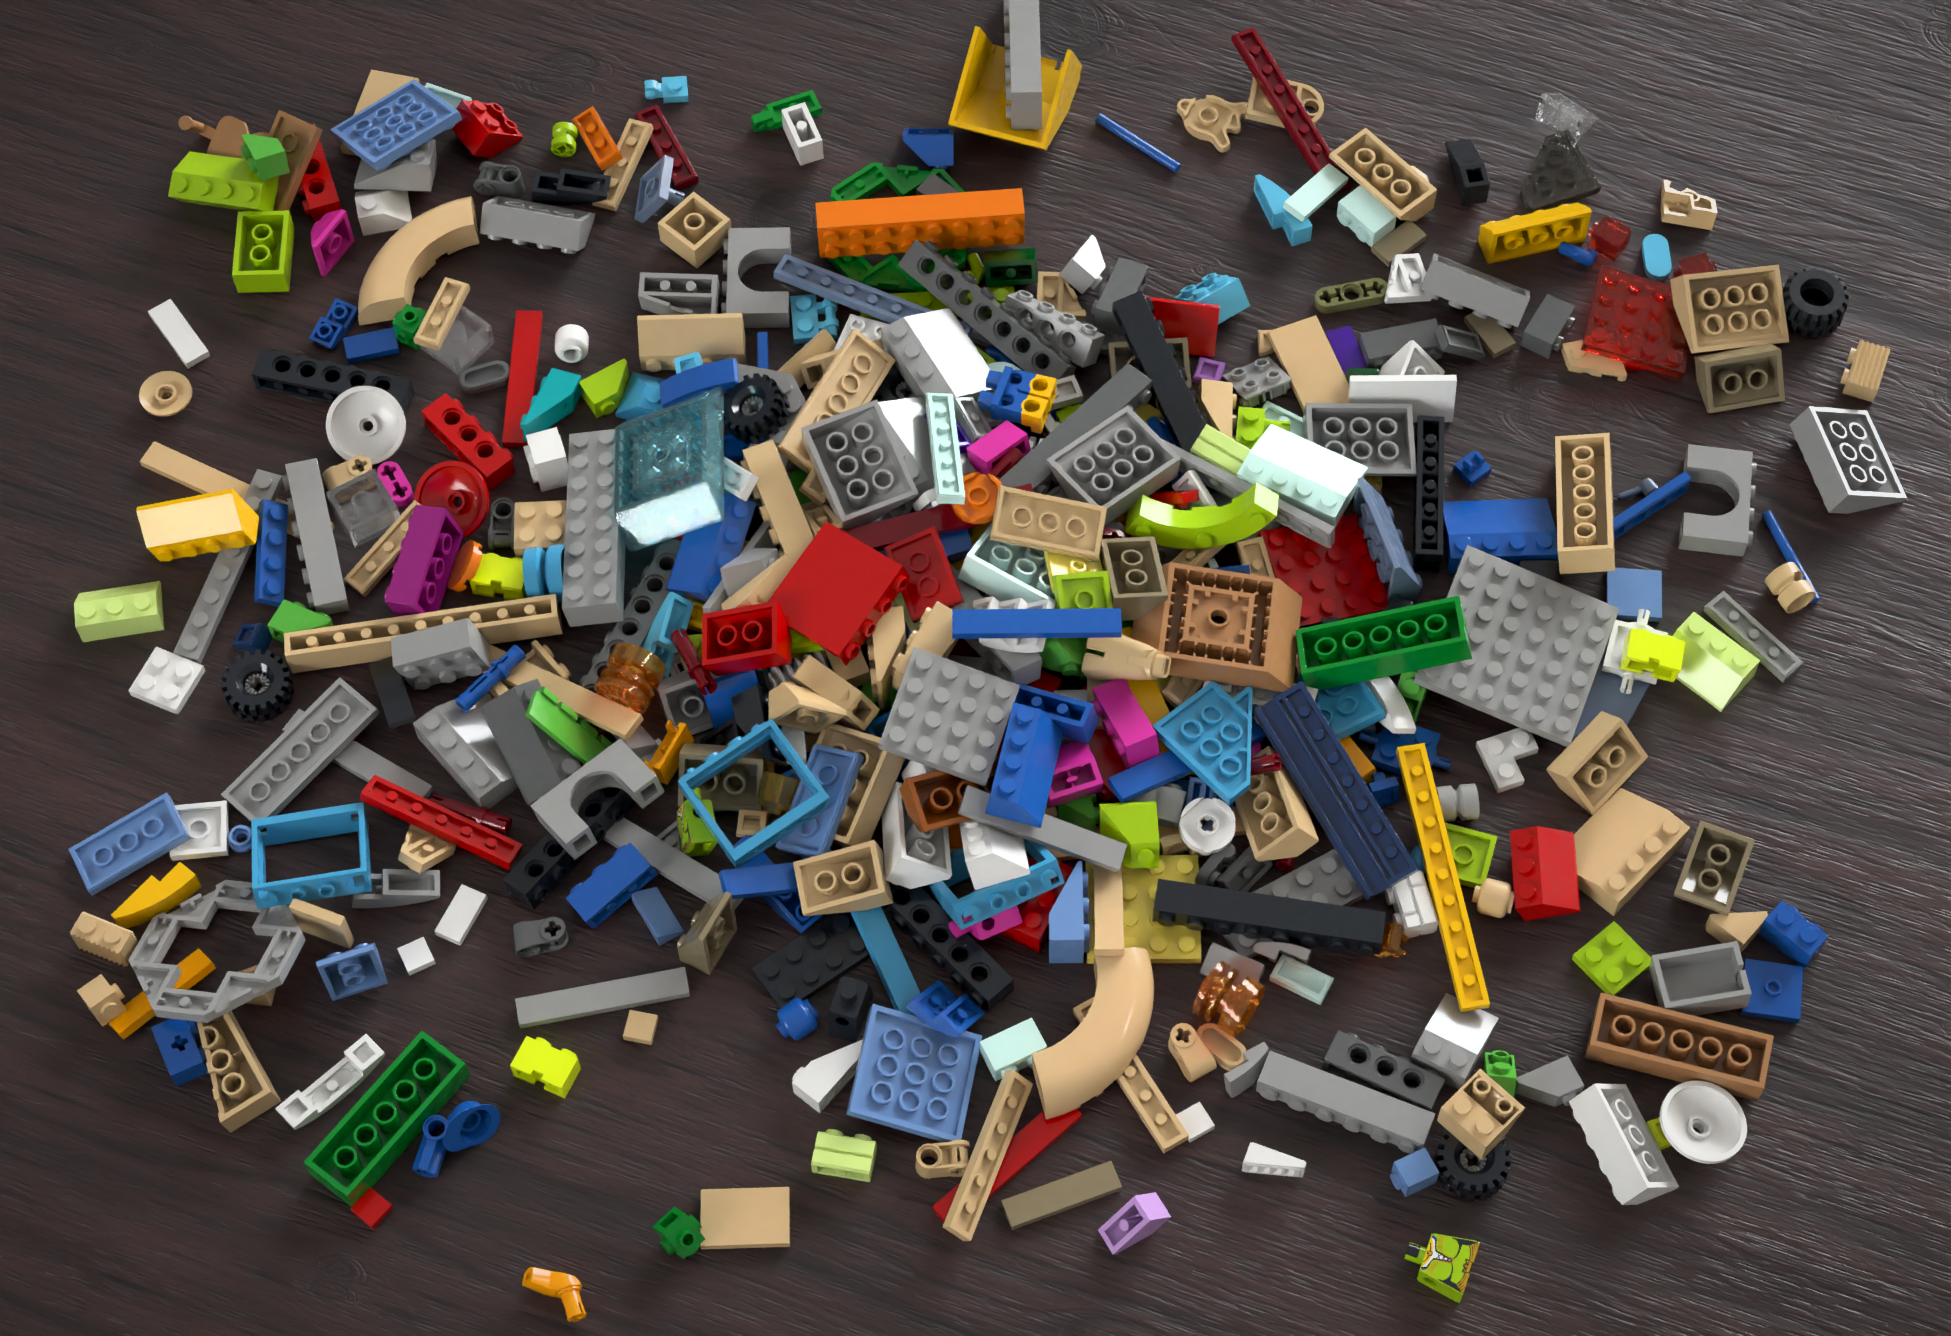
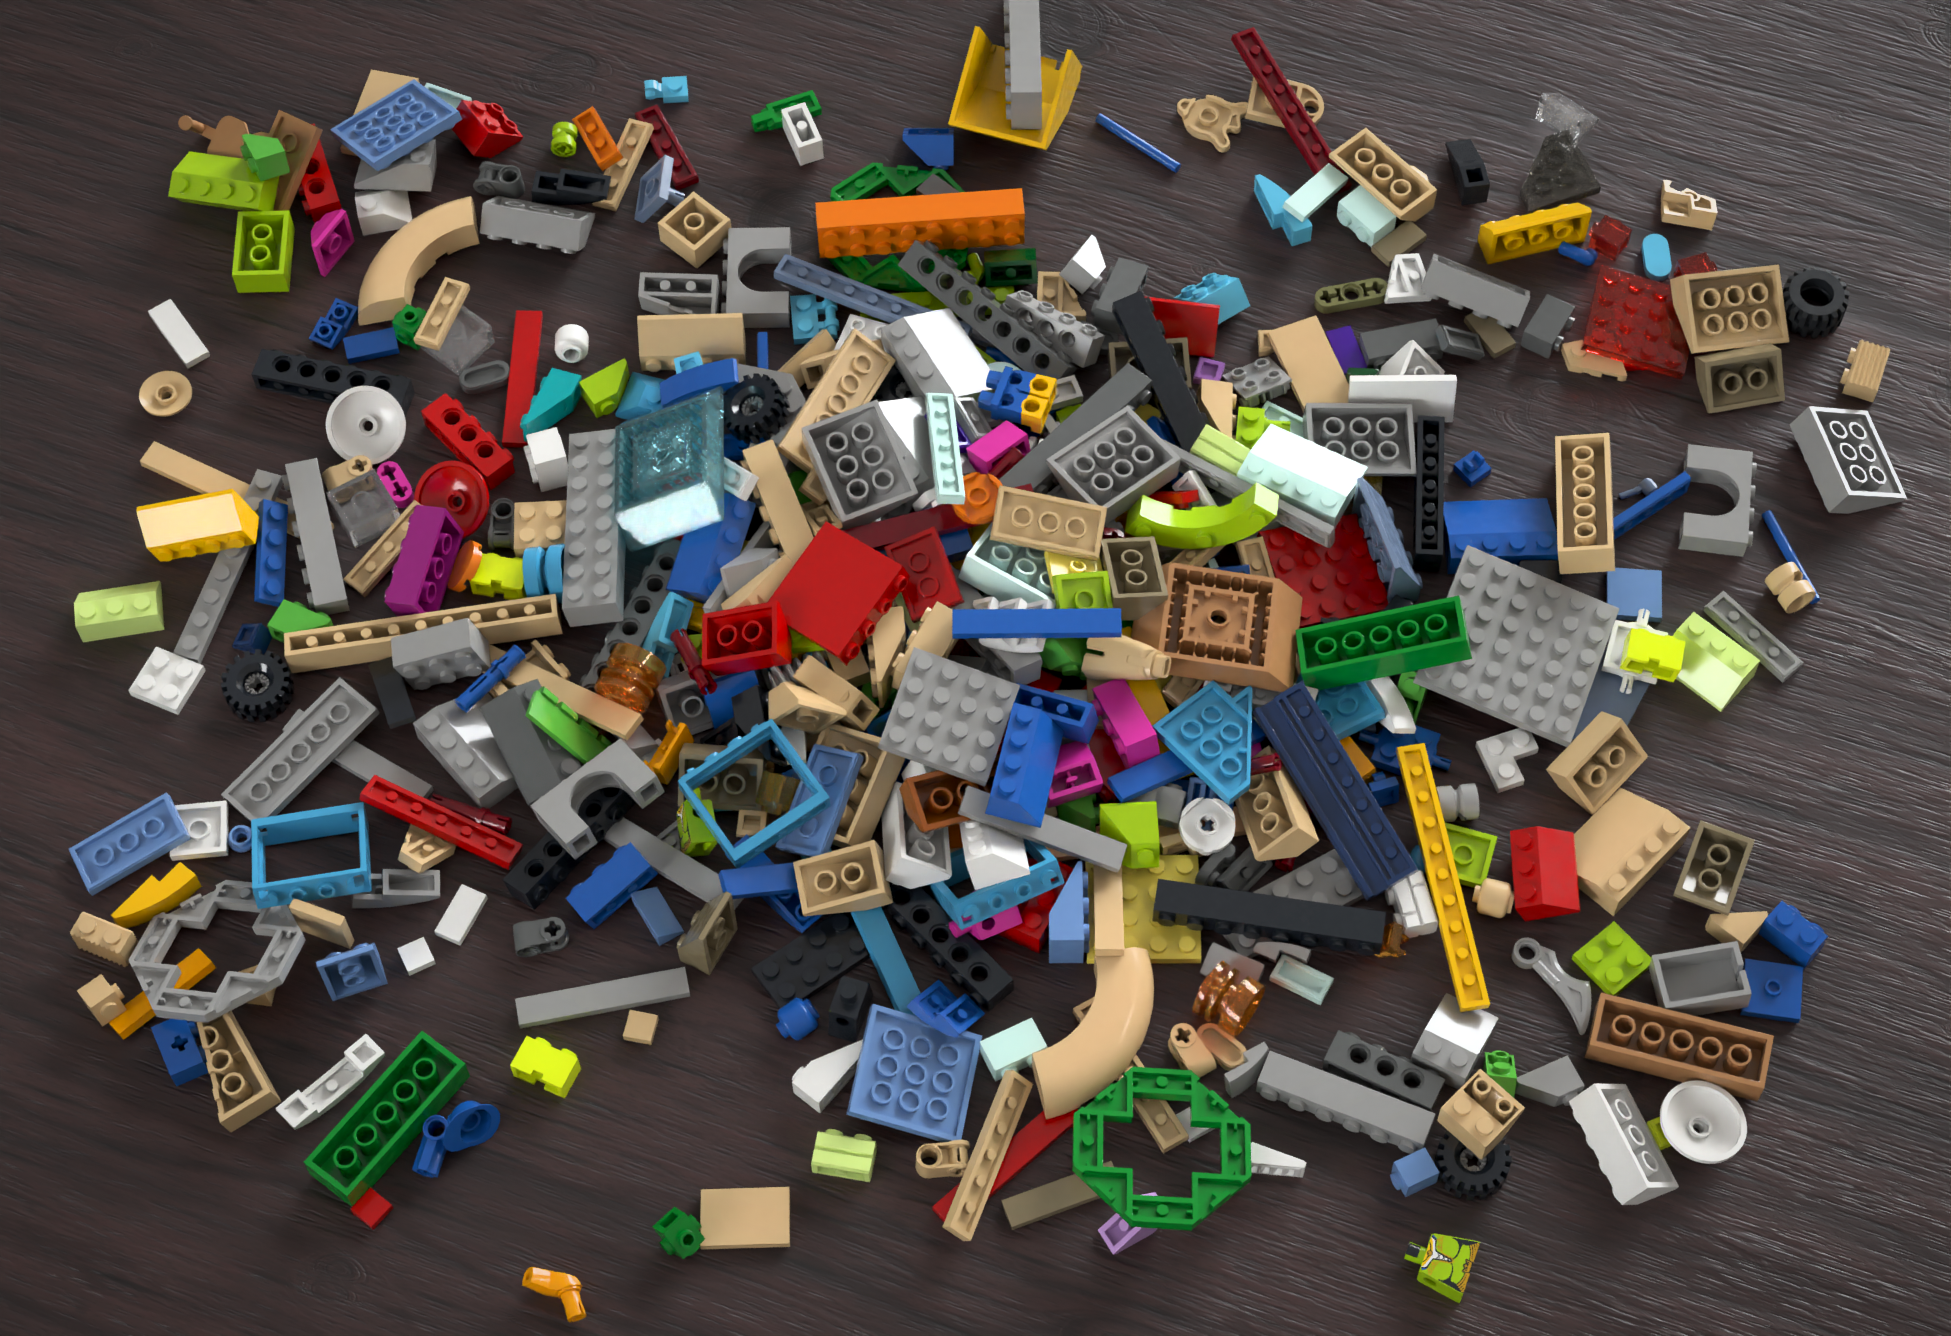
(1116, 1184): none -> green plate
(1573, 992): none -> light grey piece

